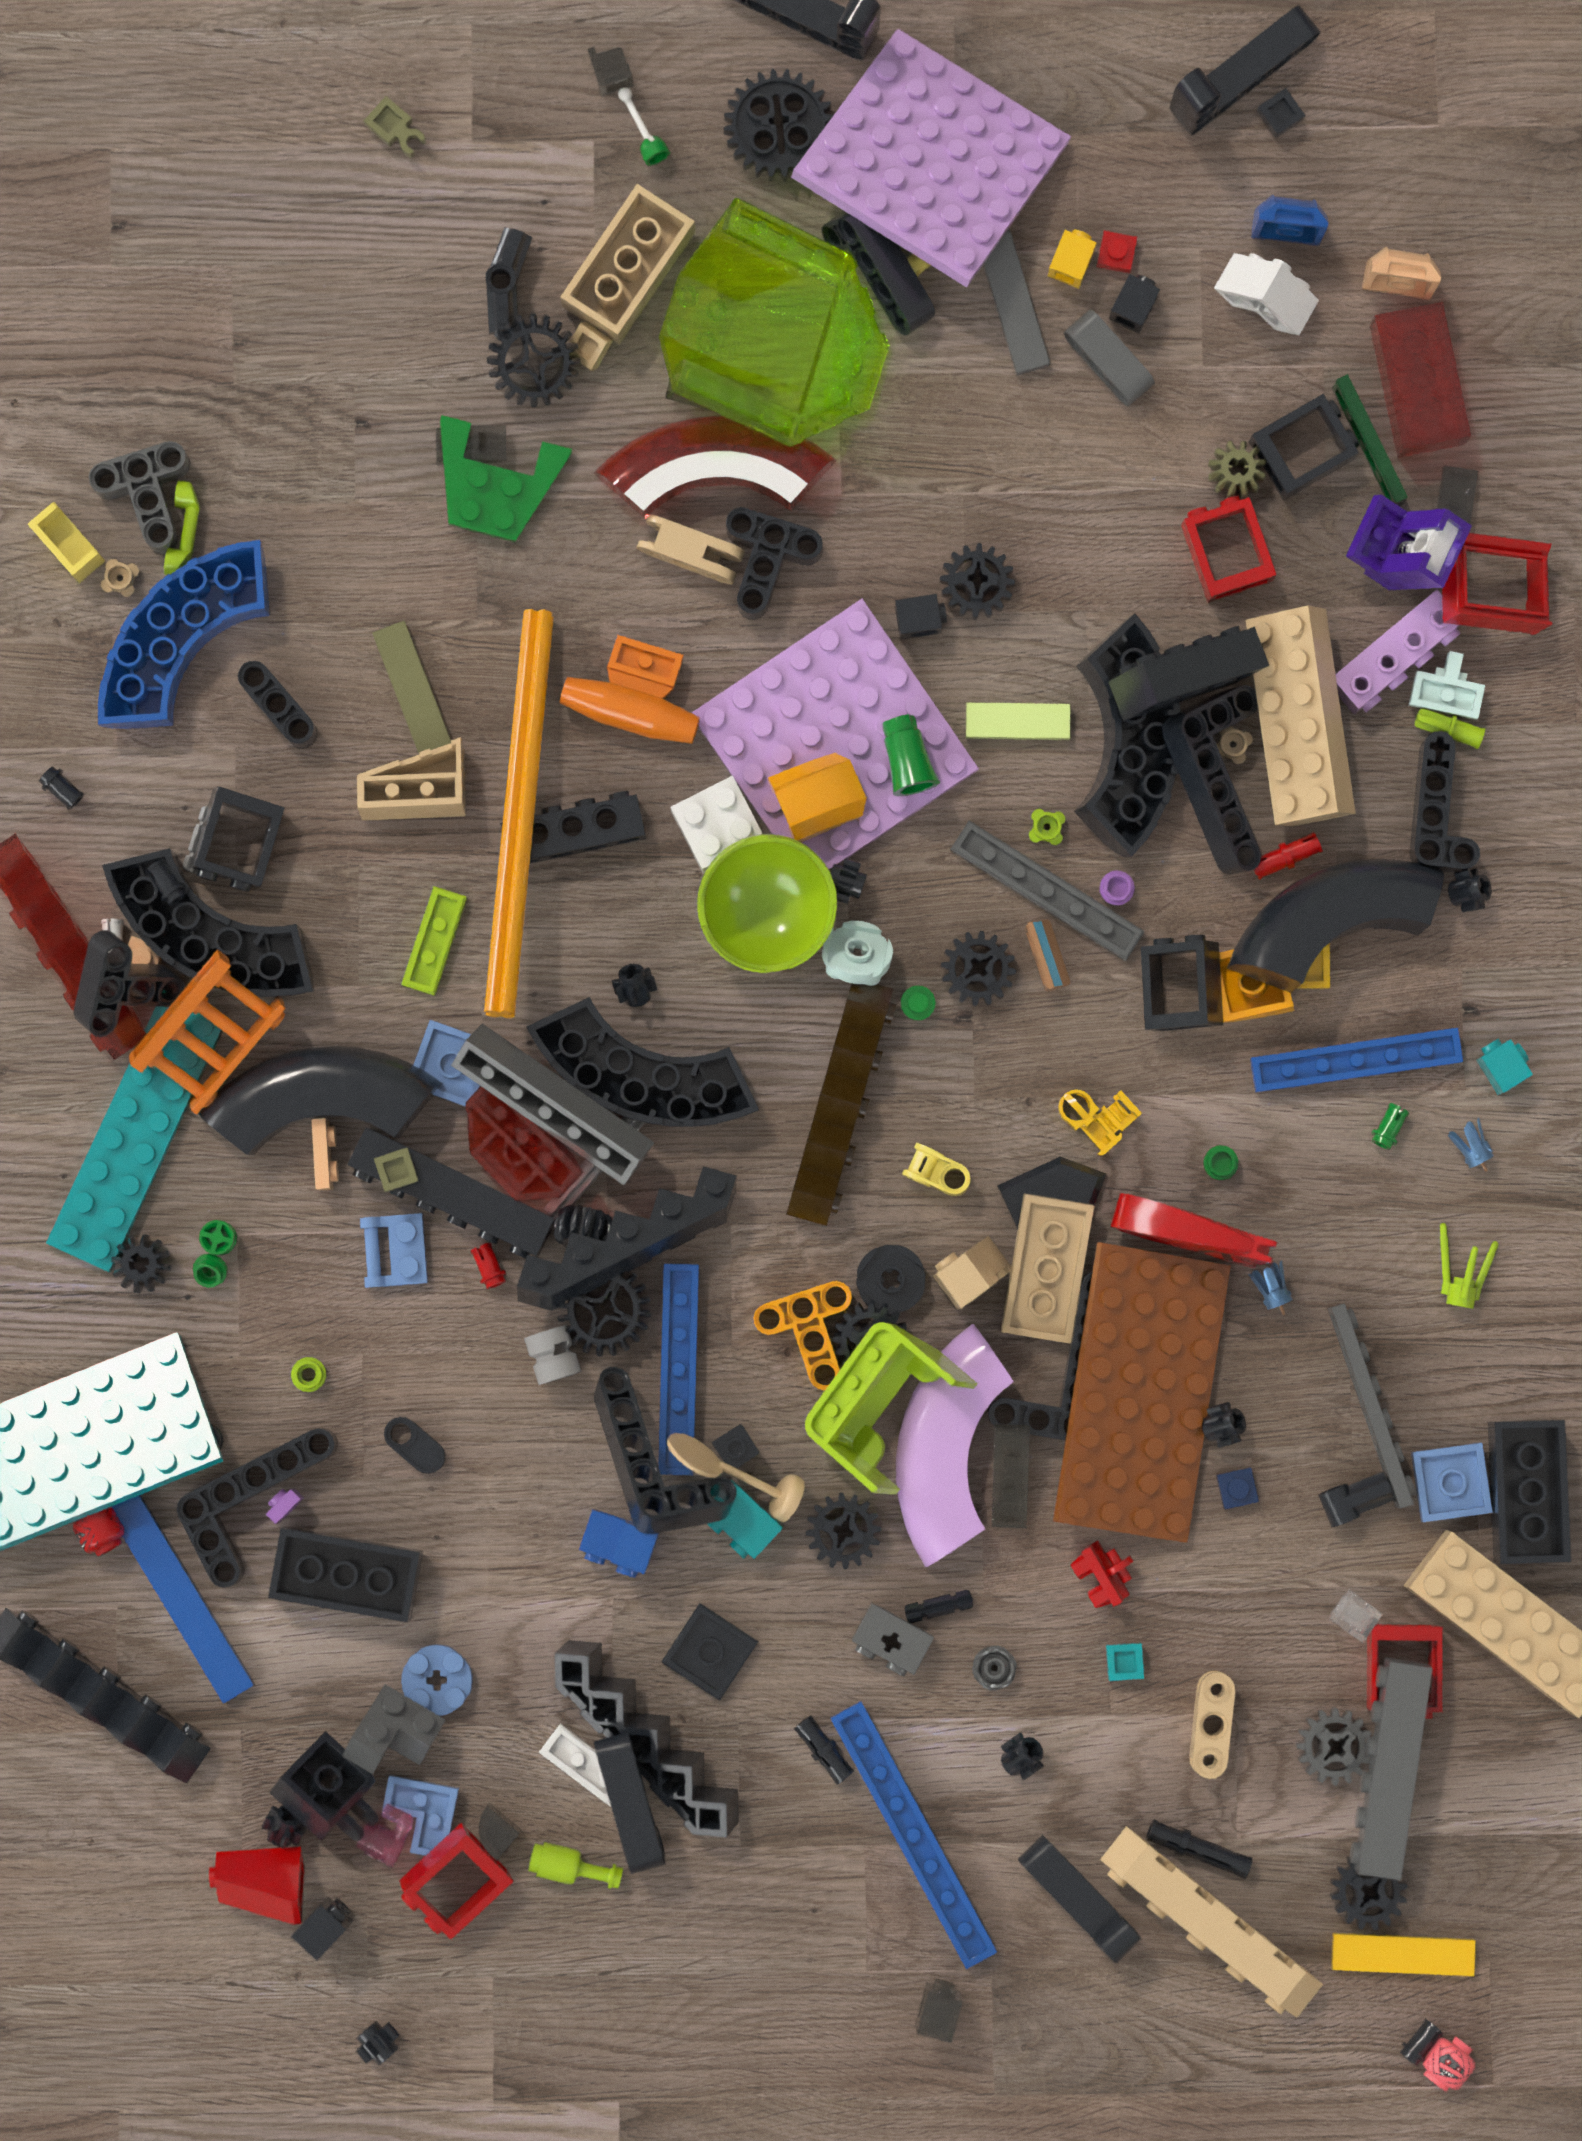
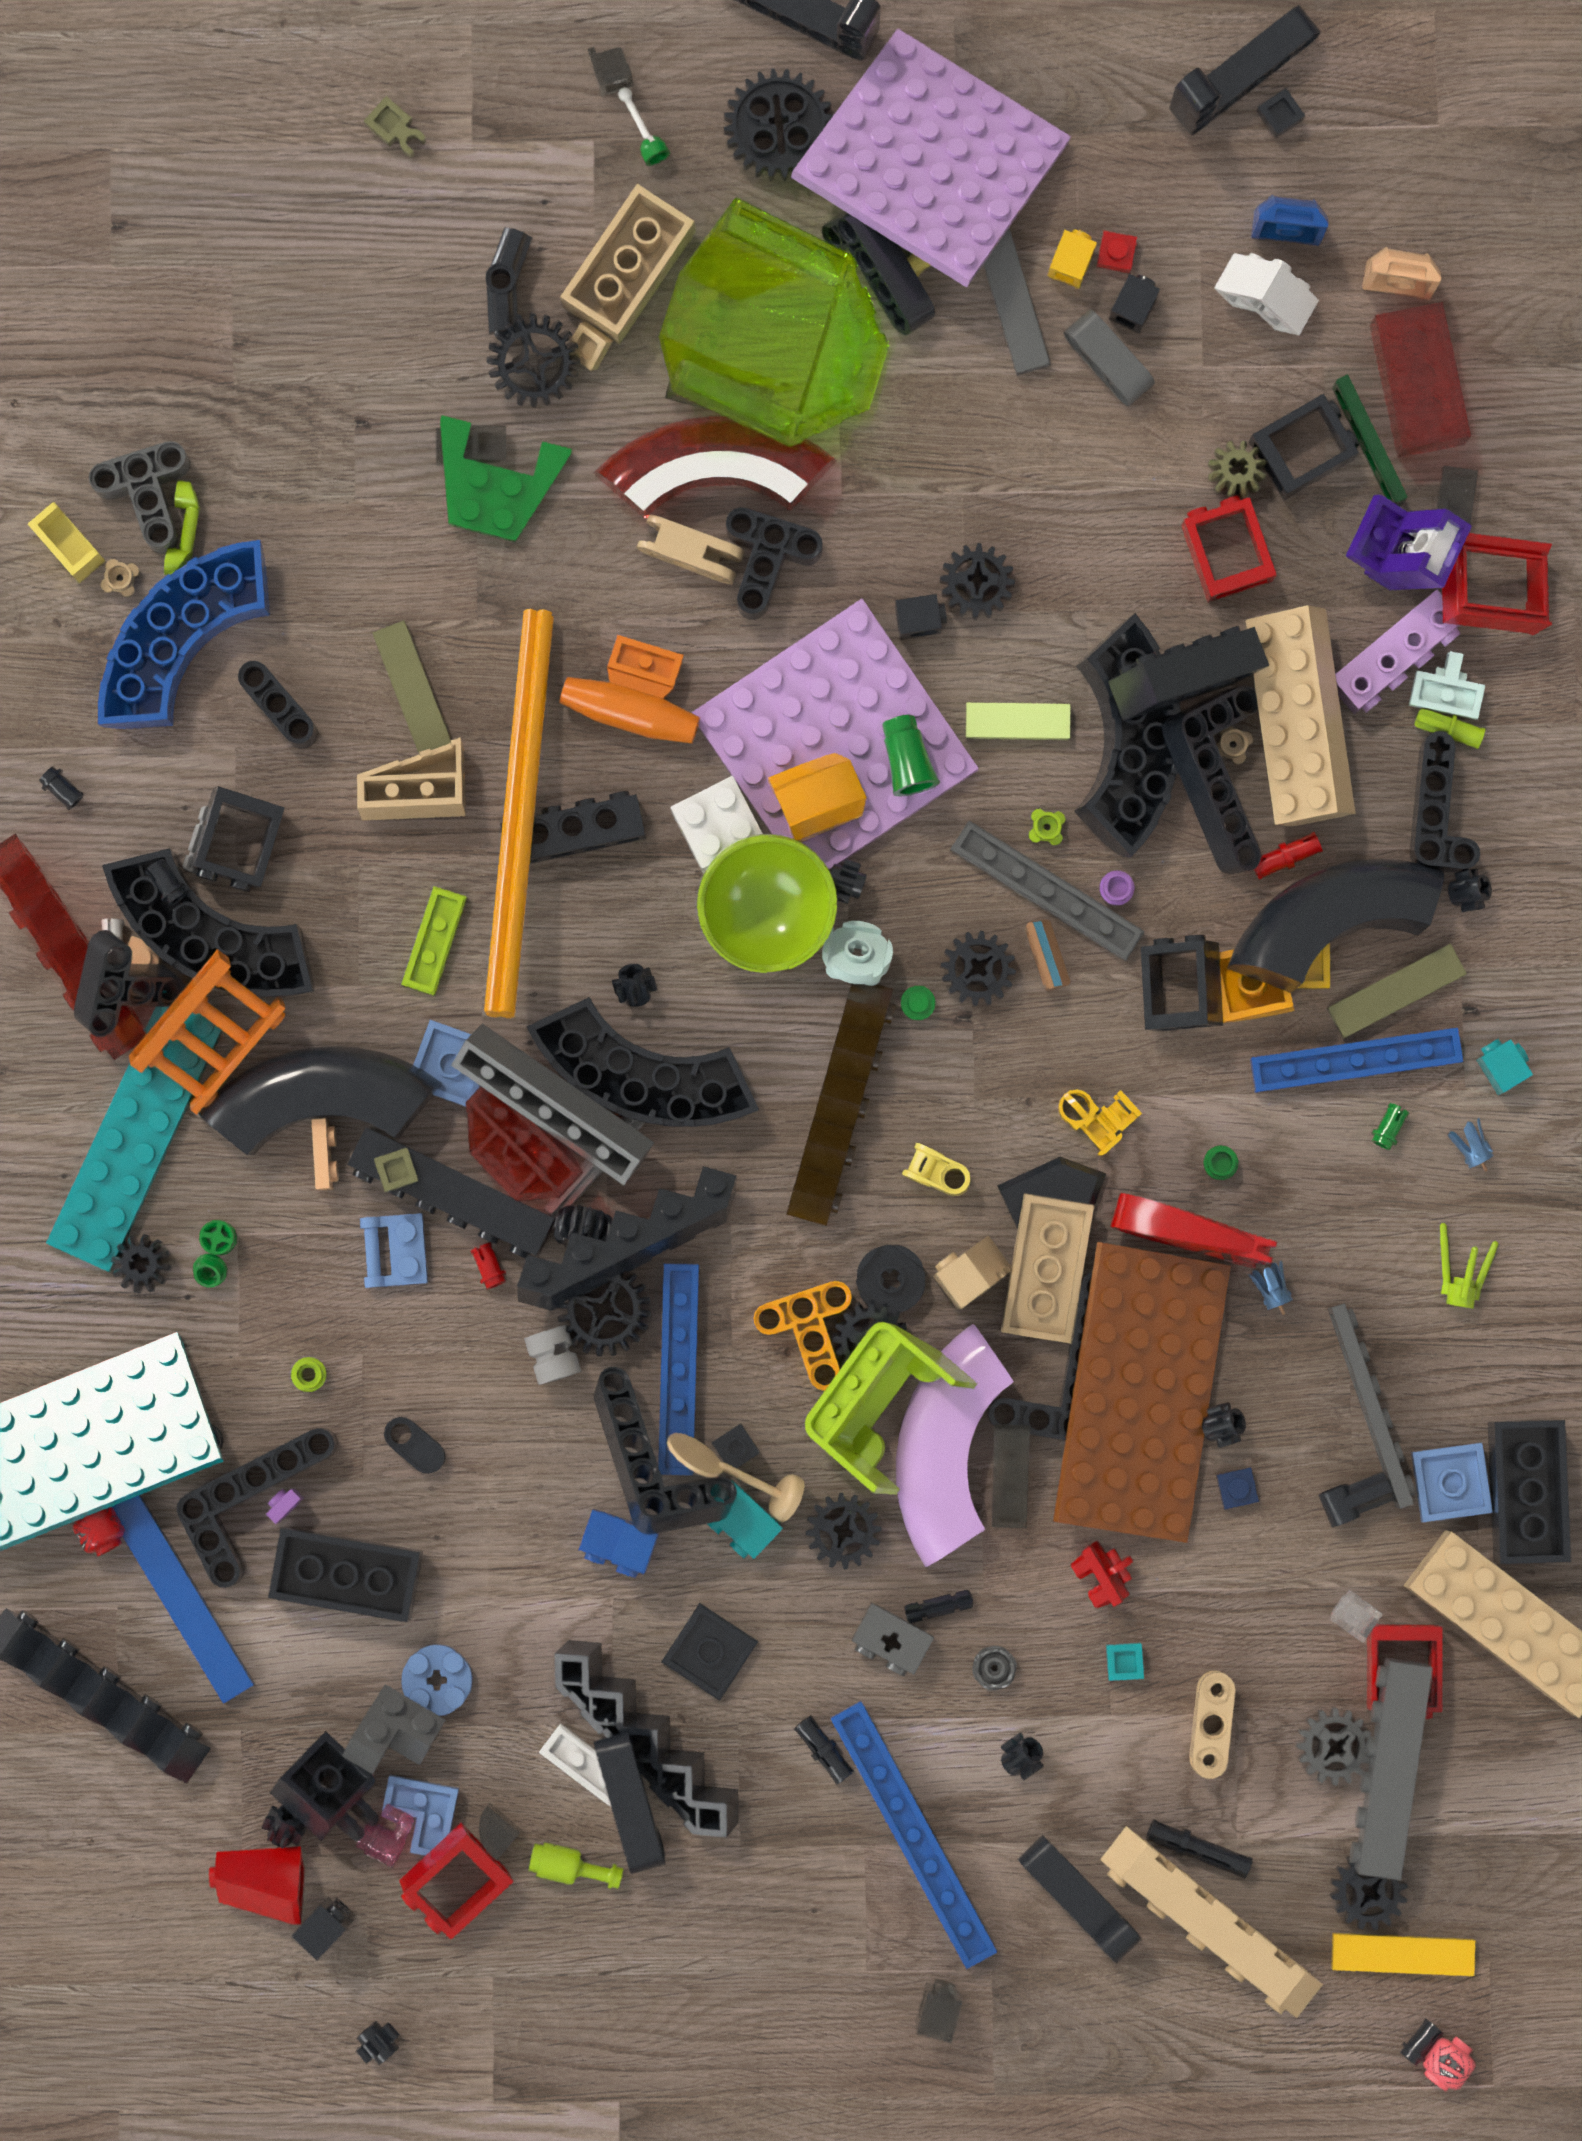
(1396, 991): none -> olive tile

